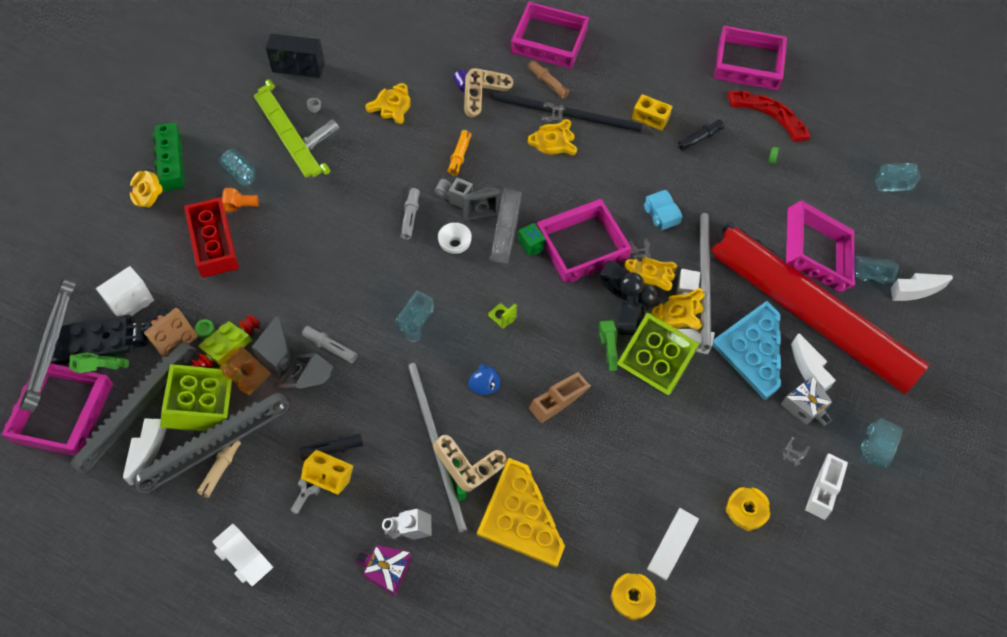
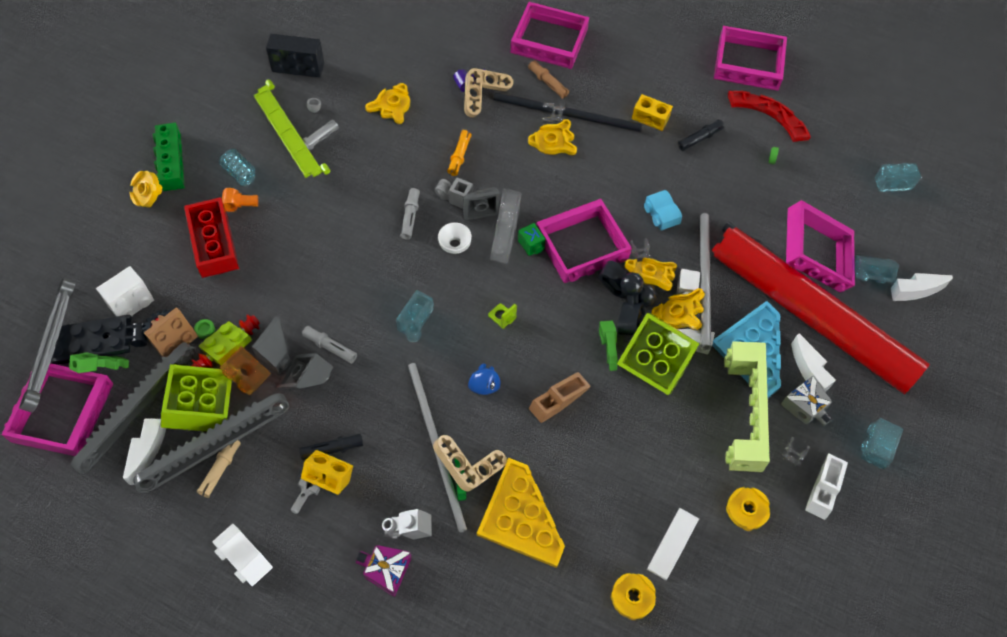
(750, 360): none -> yellowish green plate

